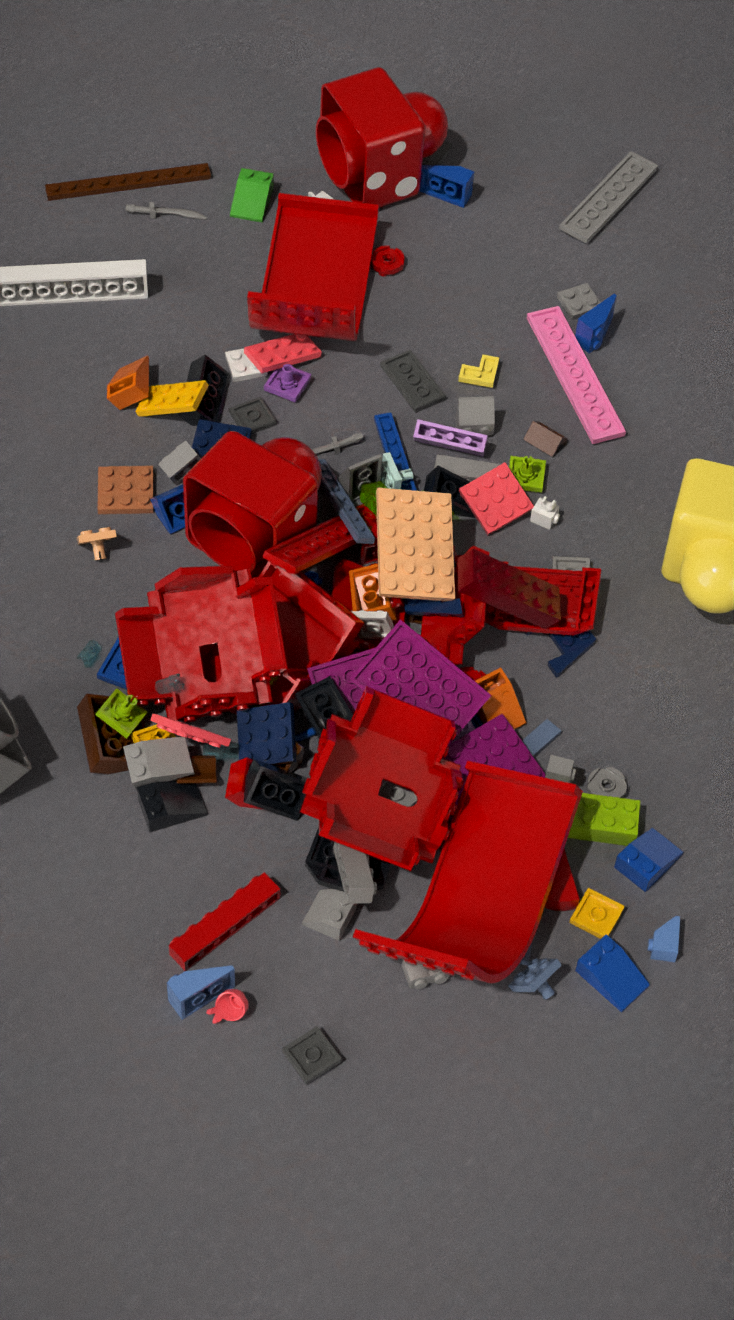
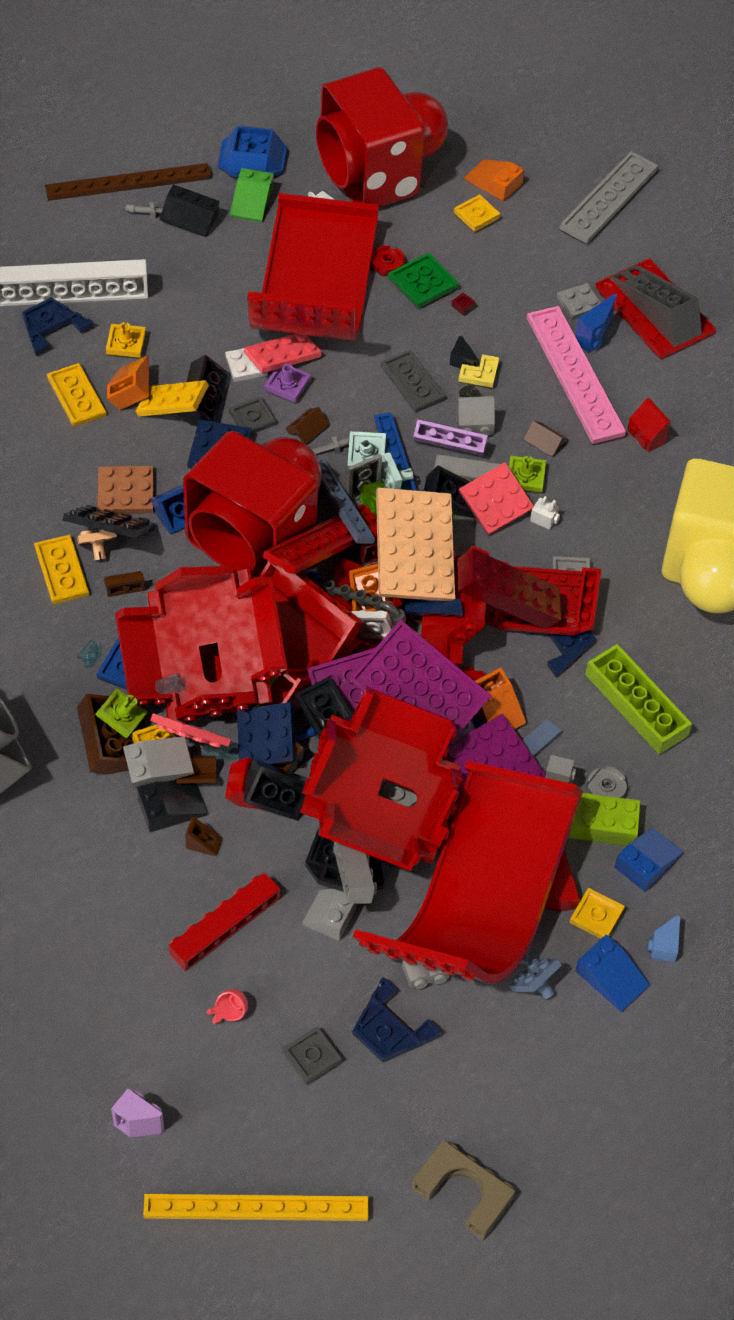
(48, 317): none -> dark blue wing
(61, 569): none -> yellow tile
(76, 394): none -> yellow tile
(108, 521): none -> black plate
(124, 583): none -> reddish brown panel
(126, 337): none -> yellow plate
(136, 1116): none -> lavender slope
(179, 462): light grey brick -> none
(189, 210): none -> black slope
(198, 988): medium blue slope -> none
(201, 838): none -> reddish brown slope
(254, 150): none -> blue piece
(255, 1207): none -> yellow plate
(308, 424): none -> reddish brown panel
(362, 599): none -> dark grey bar
(367, 443): none -> light aqua plate
(386, 1033): none -> dark blue wing
(423, 280): none -> green plate
(447, 183): blue slope -> none
(449, 1162): none -> dark tan arch
(462, 354): none -> black slope
(463, 303): none -> dark red plate
(469, 391): none -> clear smoke plate
(477, 213): none -> yellow plate
(496, 177): none -> orange slope
(638, 699): none -> lime brick
(649, 426): none -> red slope
(656, 308): none -> piece

